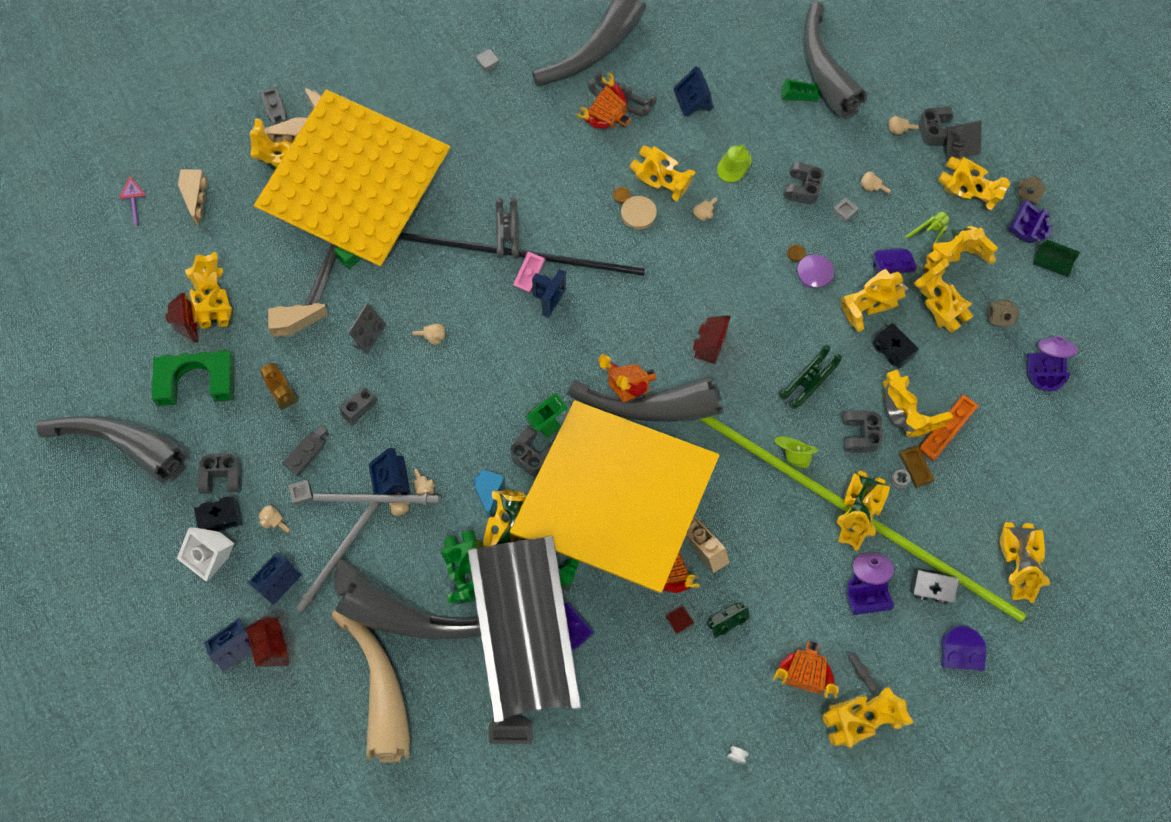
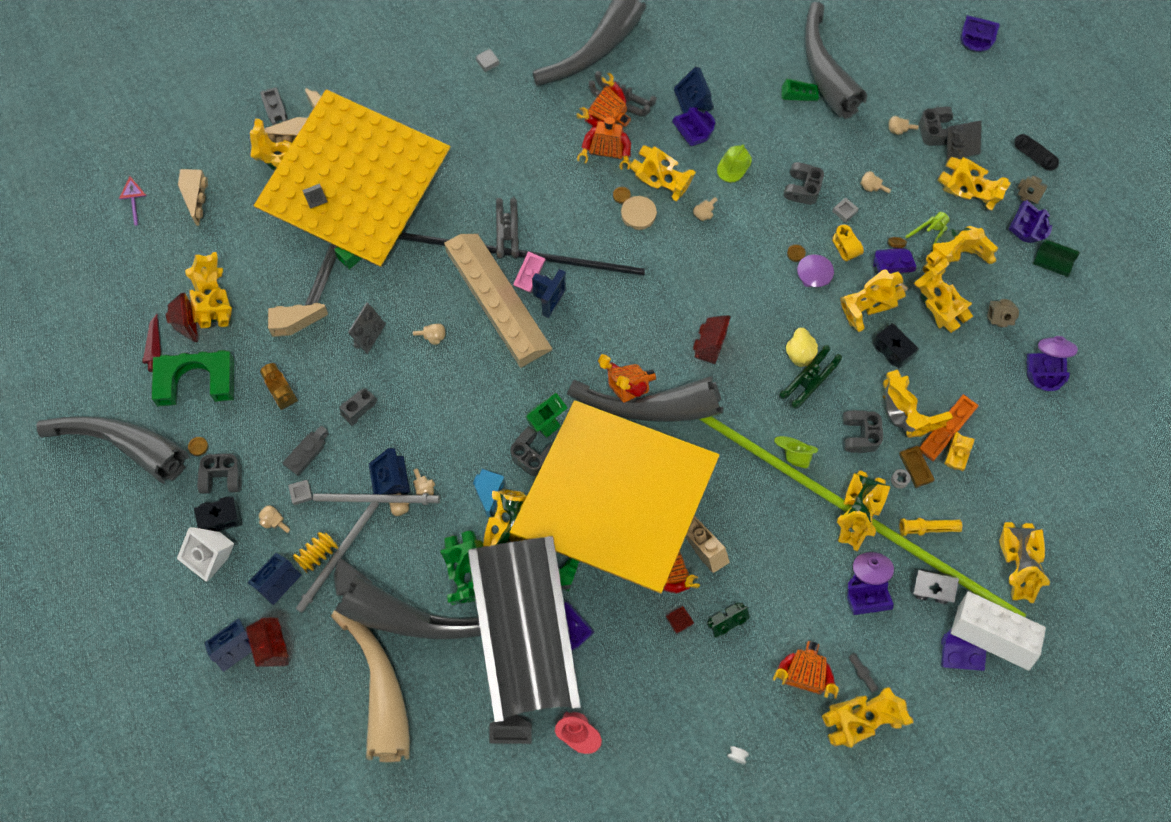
(152, 346): none -> dark red bar
(198, 446): none -> pearl gold piece
(314, 196): none -> dark grey tile
(315, 551): none -> yellow piece
(497, 298): none -> tan slope
(578, 733): none -> coral piece
(607, 141): none -> torso
(695, 126): none -> dark purple slope
(802, 348): none -> light yellow hair
(848, 244): none -> yellow piece
(897, 242): none -> pearl gold piece
(923, 526): none -> yellow pin
(959, 452): none -> yellow hips
(978, 34): none -> dark purple slope
(998, 630): none -> white piece
(1036, 152): none -> black piece

